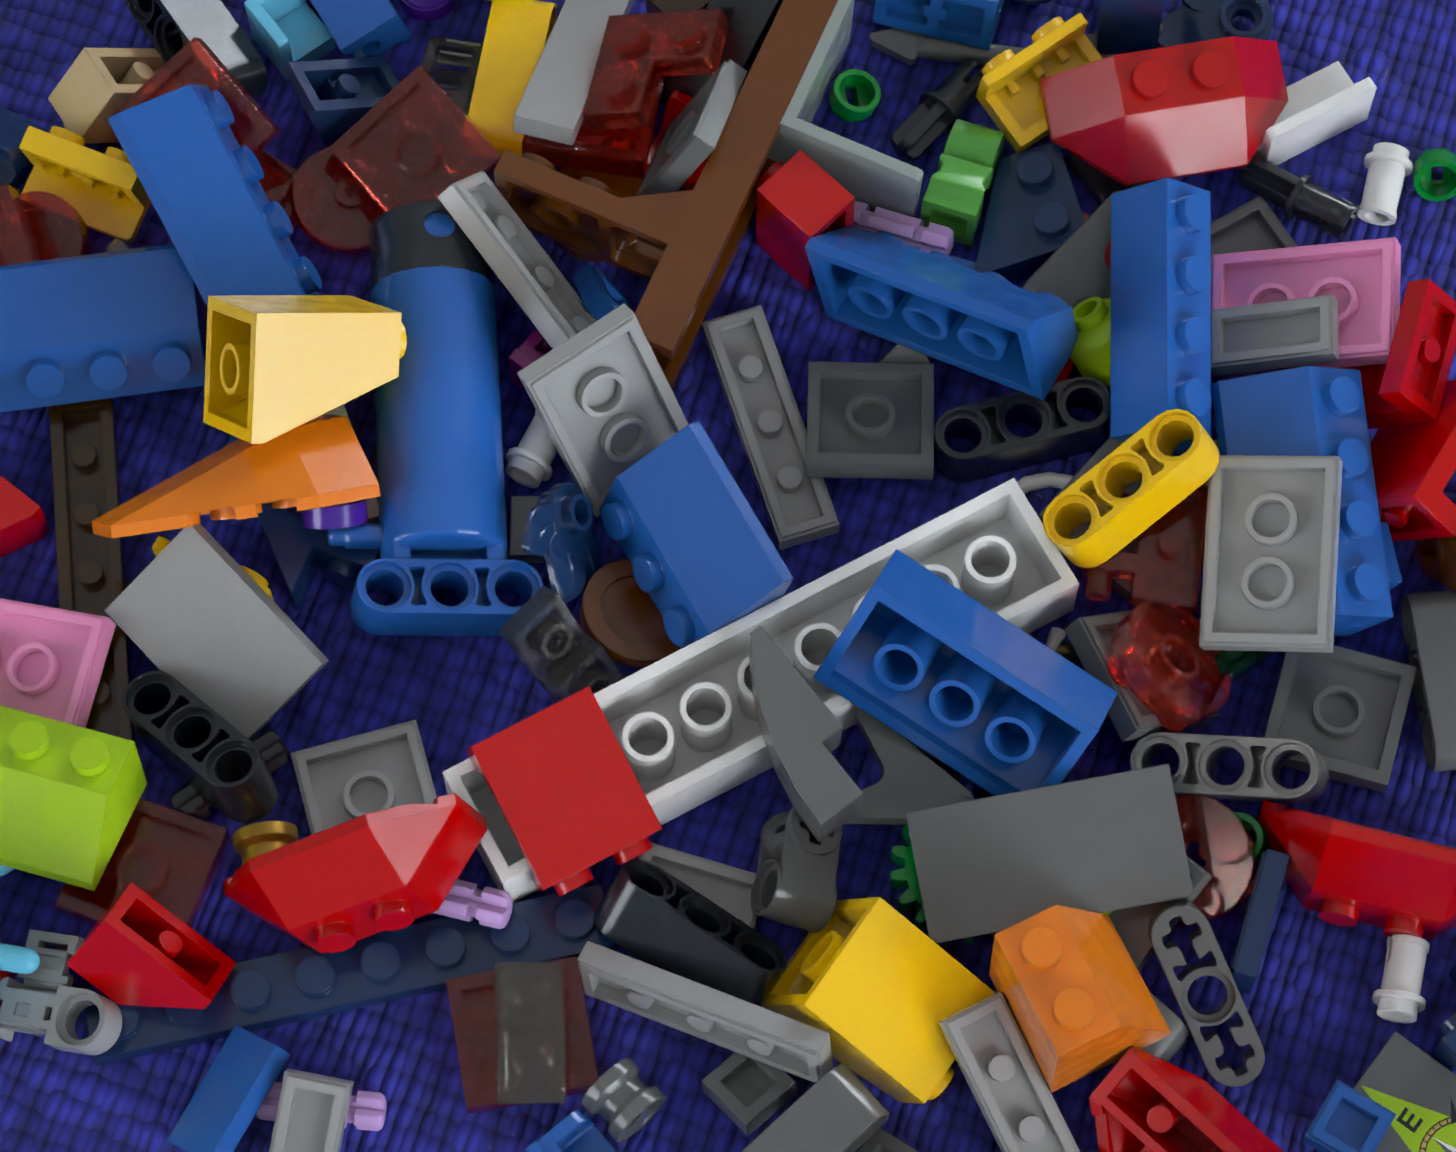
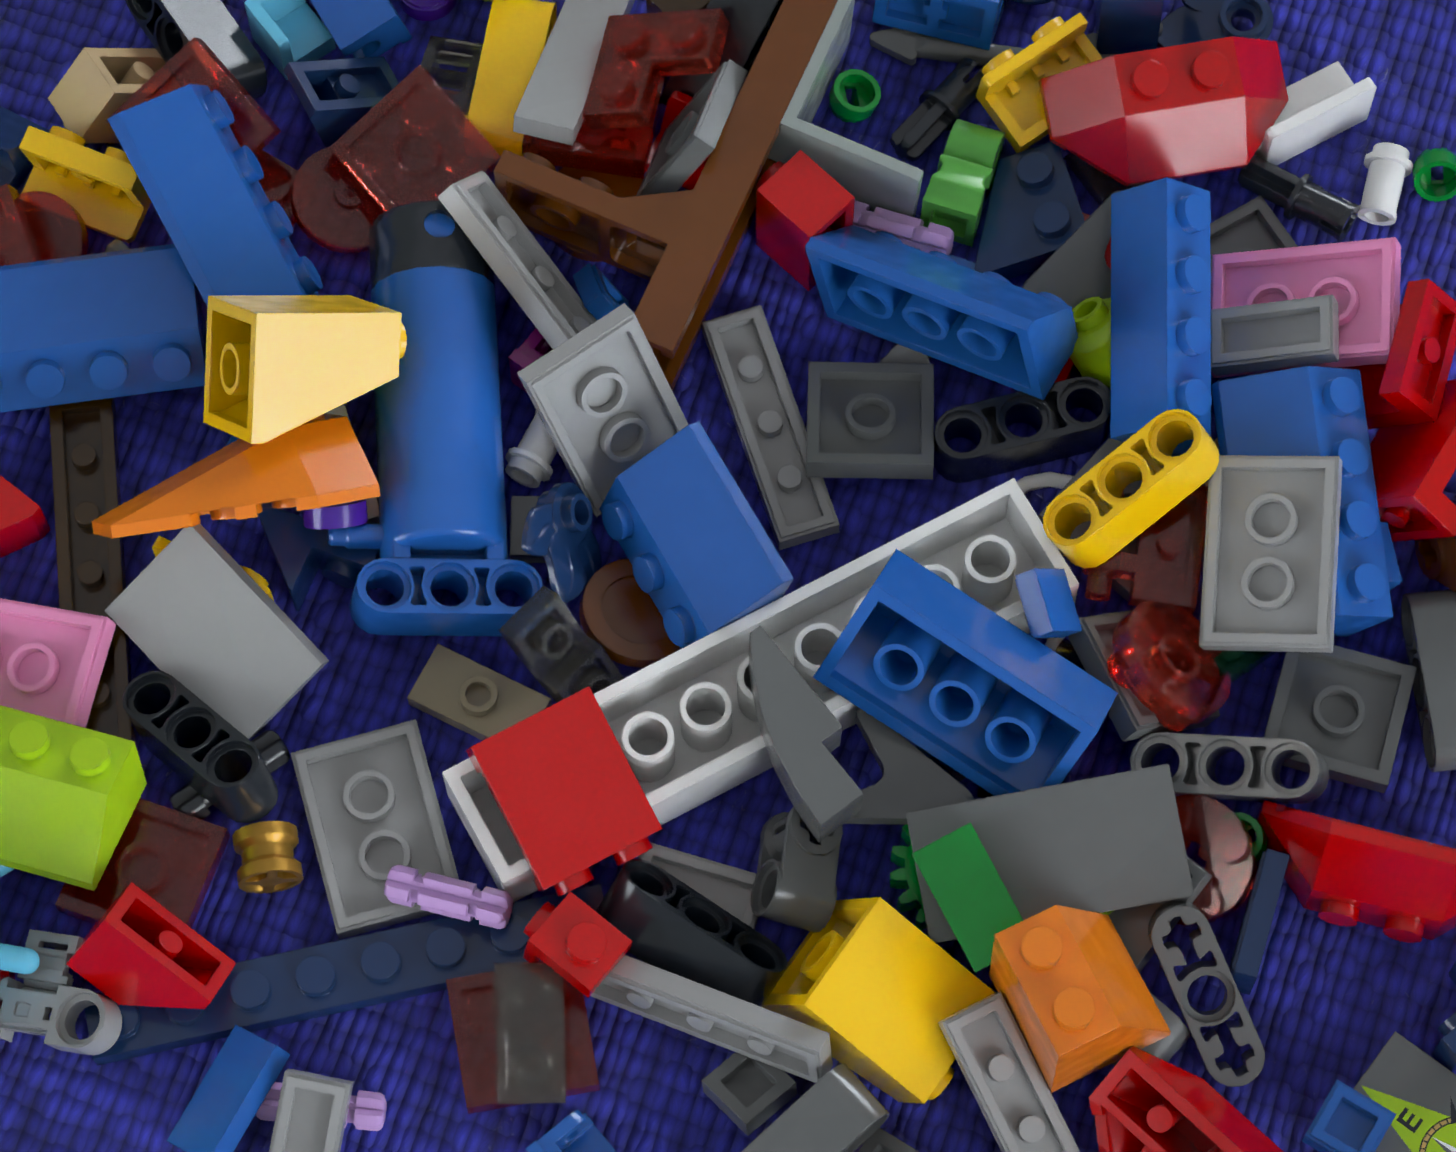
(361, 873): red wedge -> none
(472, 695): none -> dark tan plate
(575, 942): none -> red bracket
(623, 1100): dark grey wheel -> none
(968, 892): none -> green tile
(1048, 603): none -> blue tile
(1402, 979): white pin -> none

